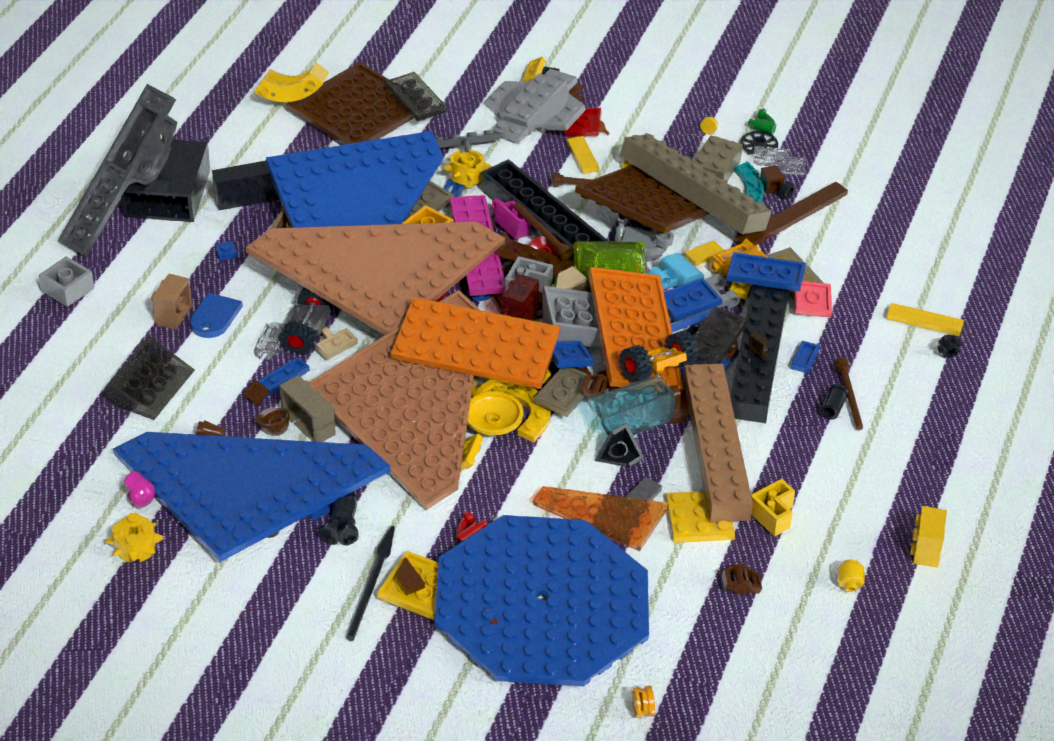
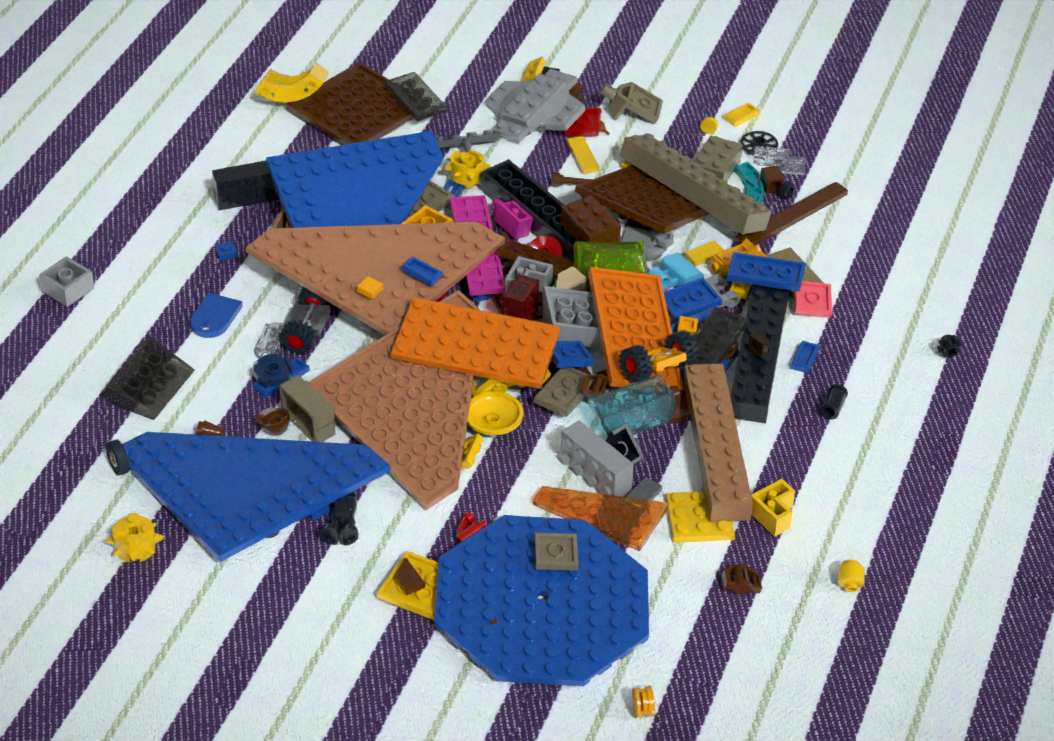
(117, 457): none -> black bush
(118, 172): flat silver piece -> none
(141, 490): dark pink hair -> none
(172, 301): medium nougat brick -> none
(176, 190): black brick -> none
(256, 392): reddish brown tile -> none
(281, 373): none -> dark blue plate
(336, 343): tan plate -> none
(370, 287): none -> light orange tile
(383, 552): black piece -> none
(422, 271): none -> blue tile
(539, 417): yellow plate -> none
(556, 551): none -> dark tan plate
(563, 250): reddish brown piece -> none
(590, 221): none -> reddish brown brick
(596, 460): none -> light grey brick
(634, 98): none -> dark tan plate
(687, 324): none -> light orange tile
(741, 114): none -> yellow tile
(761, 125): green plant -> none
(842, 367): reddish brown piece -> none
(925, 319): yellow tile -> none
(928, 536): yellow brick -> none

